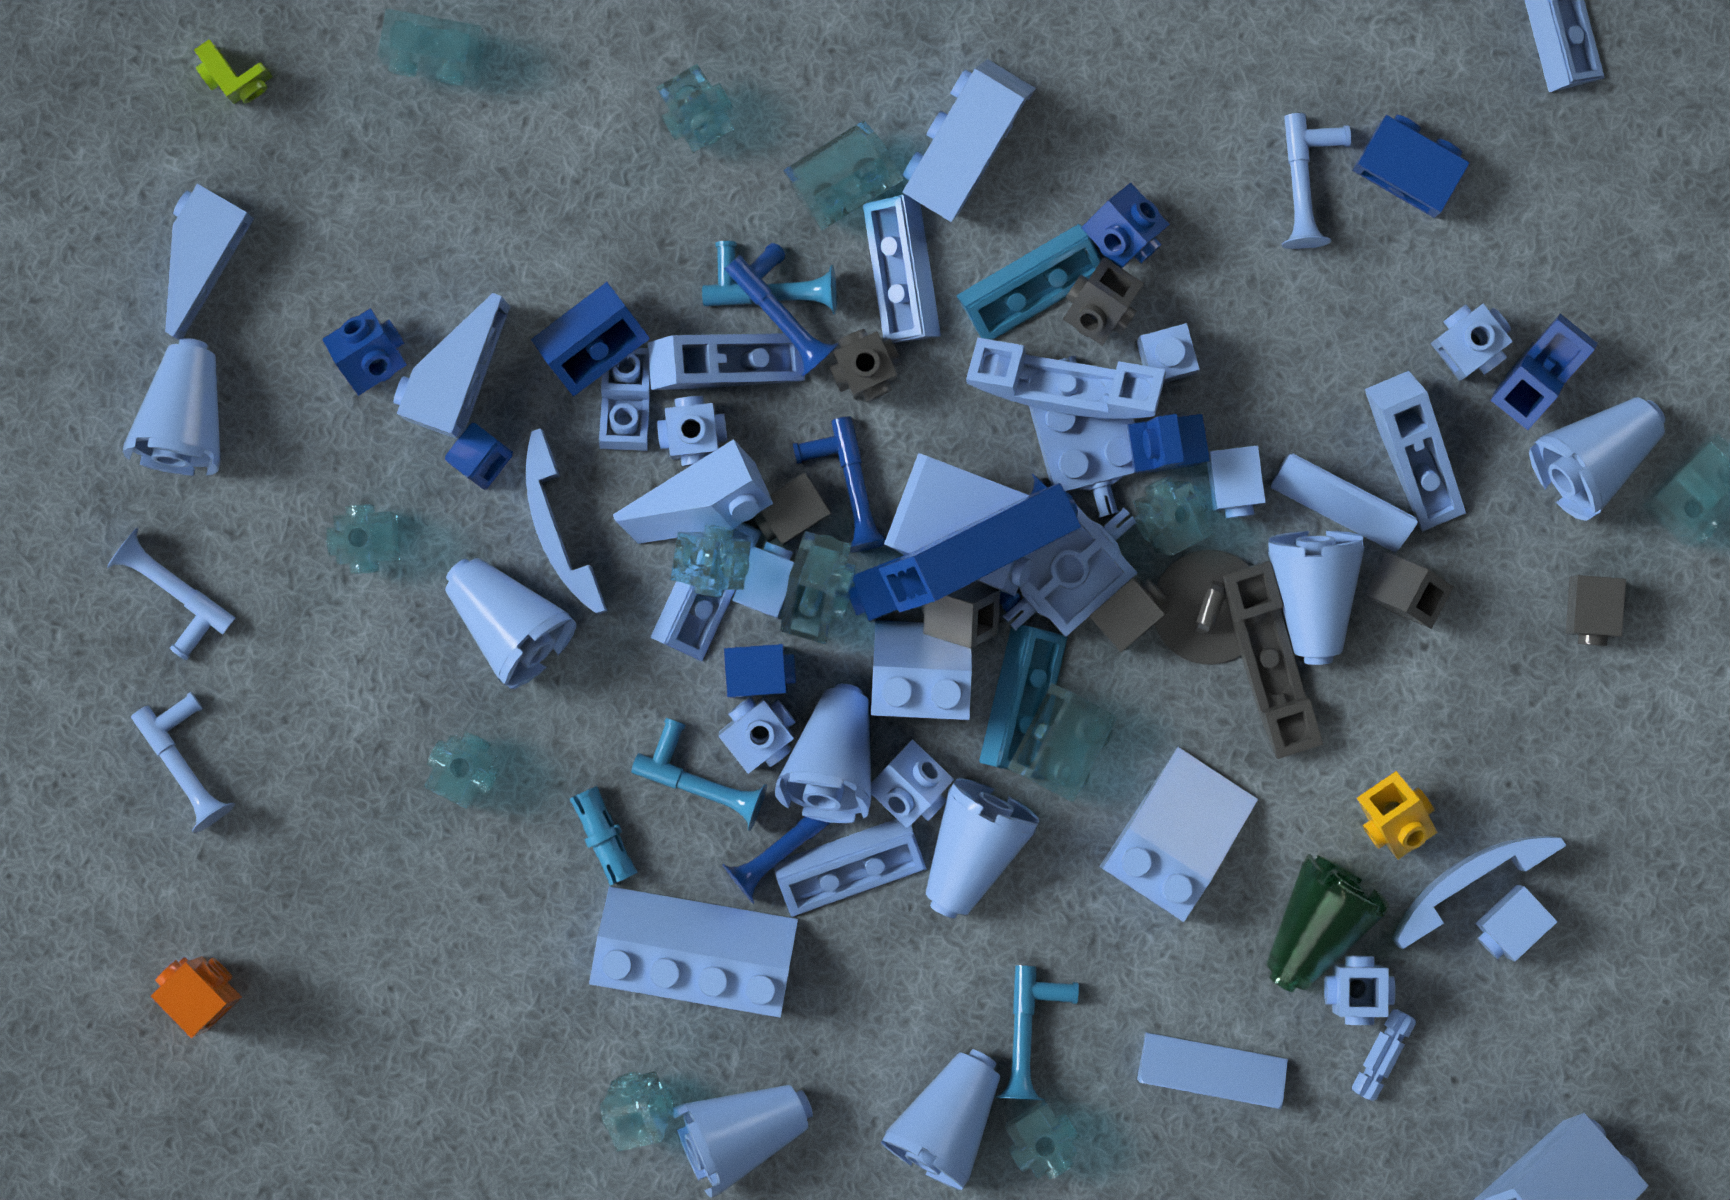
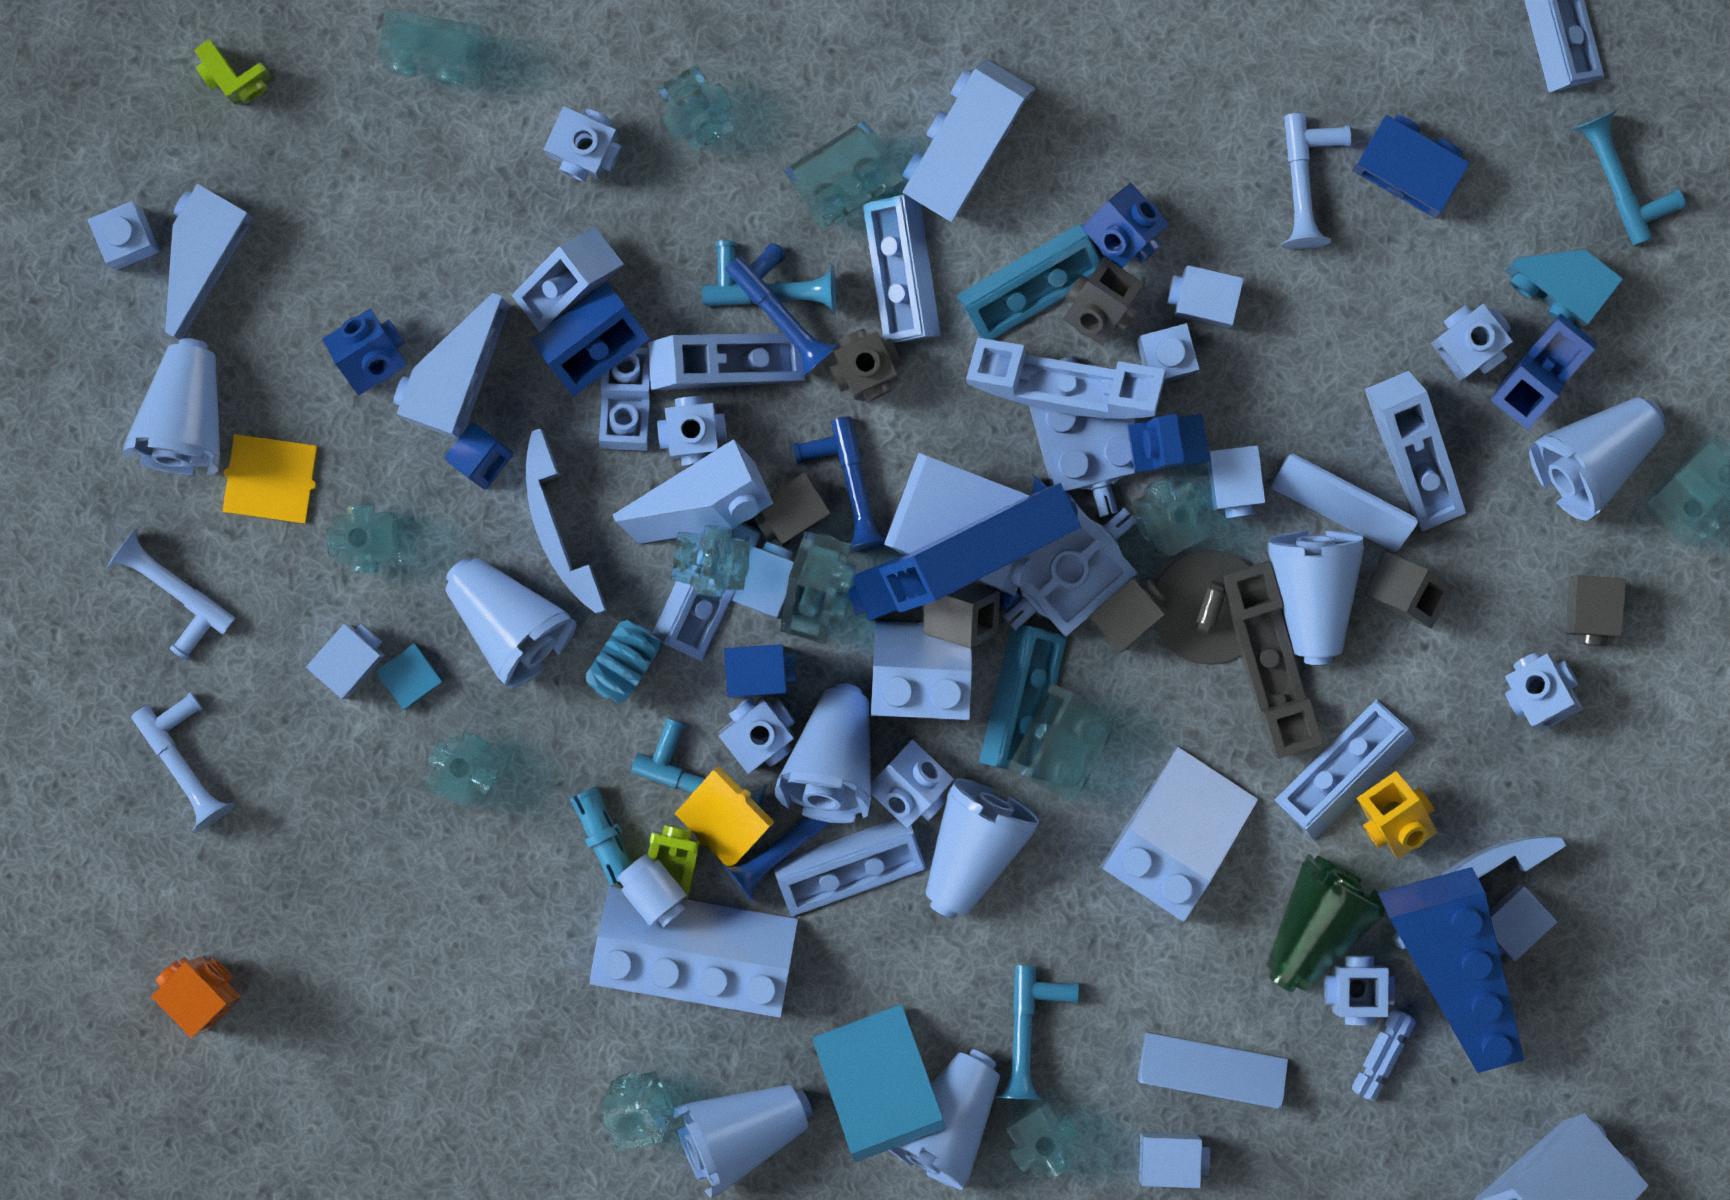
(123, 235): none -> light blue brick
(269, 478): none -> yellow piece
(347, 659): none -> light blue brick
(409, 676): none -> dark azure tile
(567, 278): none -> light blue slope
(573, 129): none -> light blue brick
(622, 661): none -> dark azure gear
(652, 891): none -> light blue brick
(675, 853): none -> lime bracket
(724, 817): none -> yellow piece
(878, 1083): none -> dark azure tile
(1172, 1160): none -> light blue brick
(1205, 296): none -> light blue brick
(1345, 769): none -> light blue slope
(1456, 951): none -> blue wedge
(1554, 702): none -> light blue brick
(1566, 281): none -> dark azure slope
(1632, 214): none -> dark azure piece

